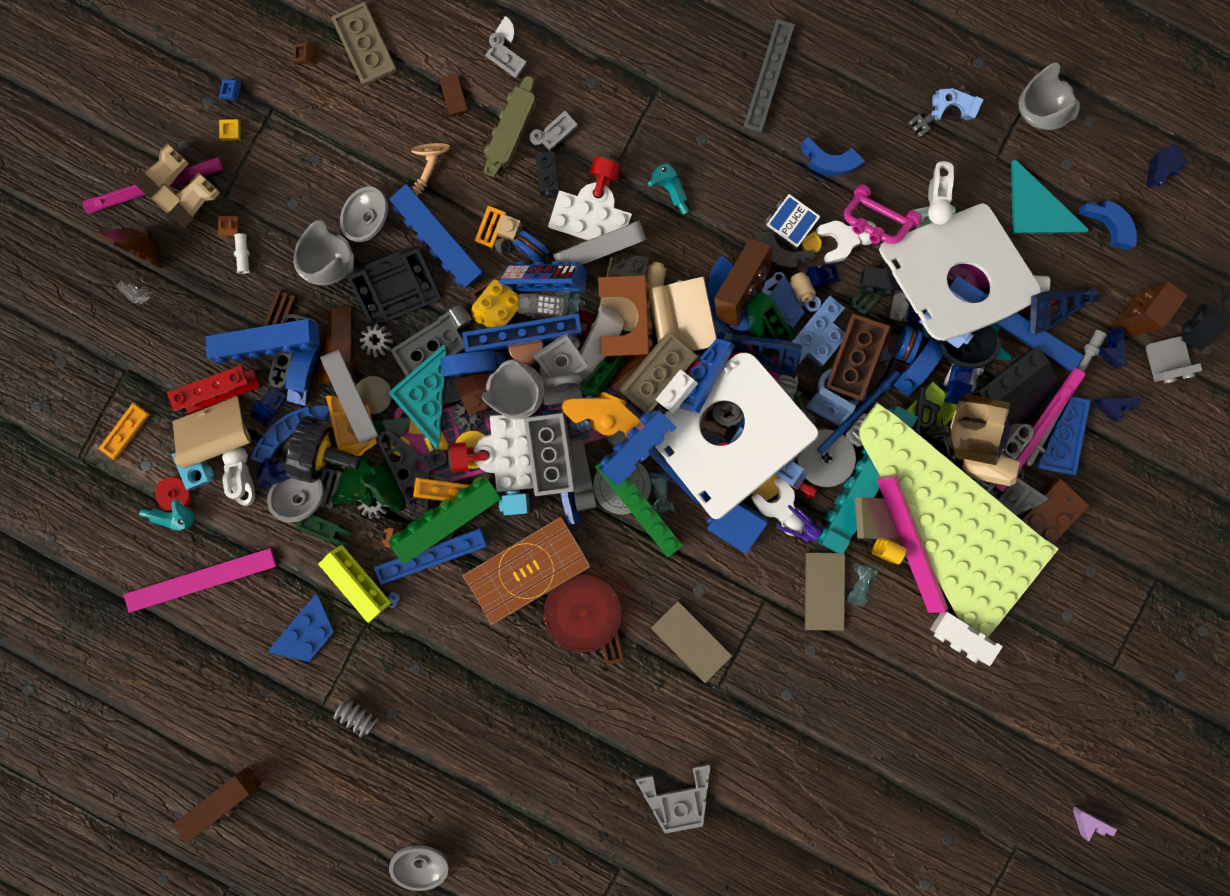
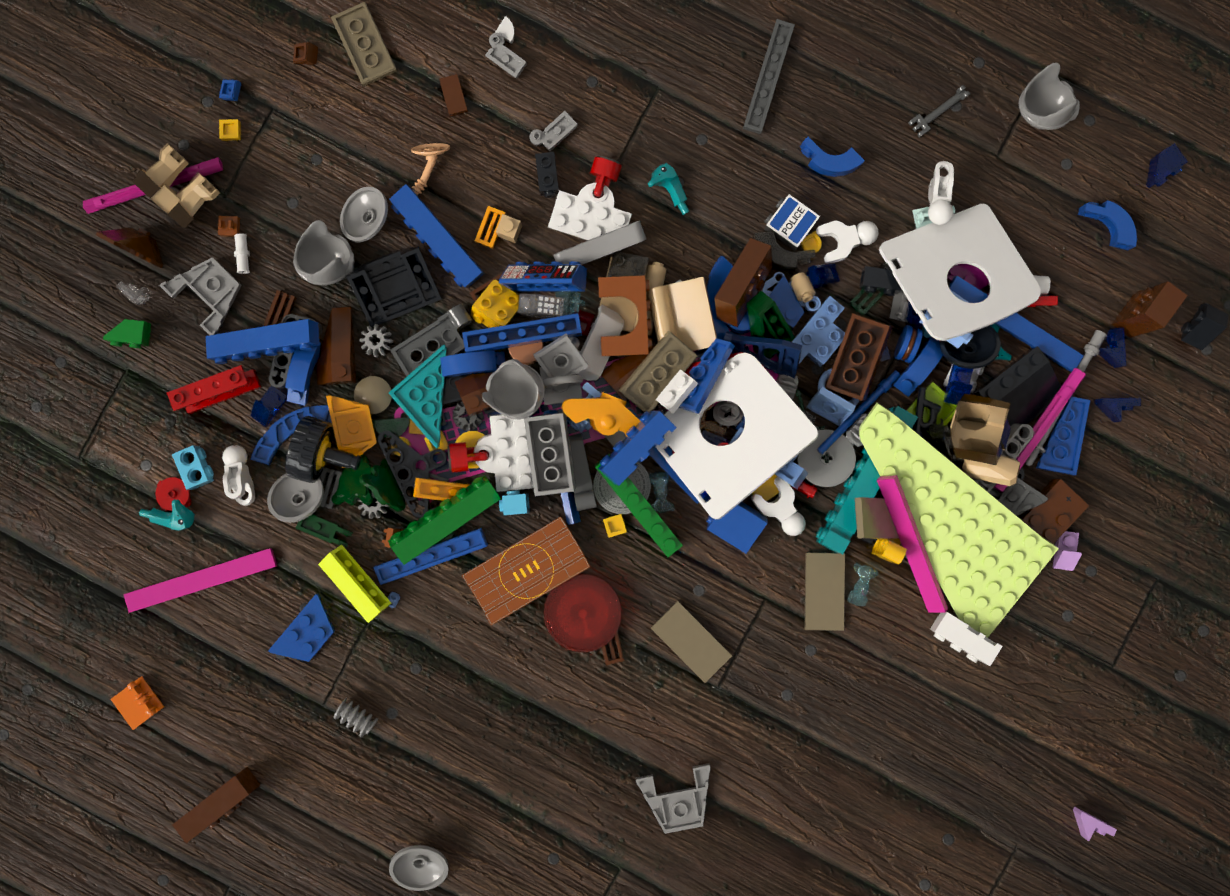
(124, 431): light orange tile -> none
(129, 332): none -> green slope
(137, 702): none -> orange hinge
(209, 433): tan door -> none
(212, 285): none -> light grey wing
(271, 473): clear blue slope -> none
(349, 396): light grey beam -> none
(503, 249): dark grey hinge -> none
(510, 128): olive hinge -> none
(530, 247): blue head -> none
(602, 375): dark green hinge -> none
(614, 525): none -> yellow tile
(811, 529): dark purple plant -> none
(877, 234): dark pink bar -> none
(967, 104): light blue tile -> none
(1037, 209): teal tile -> none
(1041, 307): dark blue plate -> none
(1067, 554): none -> lavender slope
(1170, 360): light grey bracket -> none

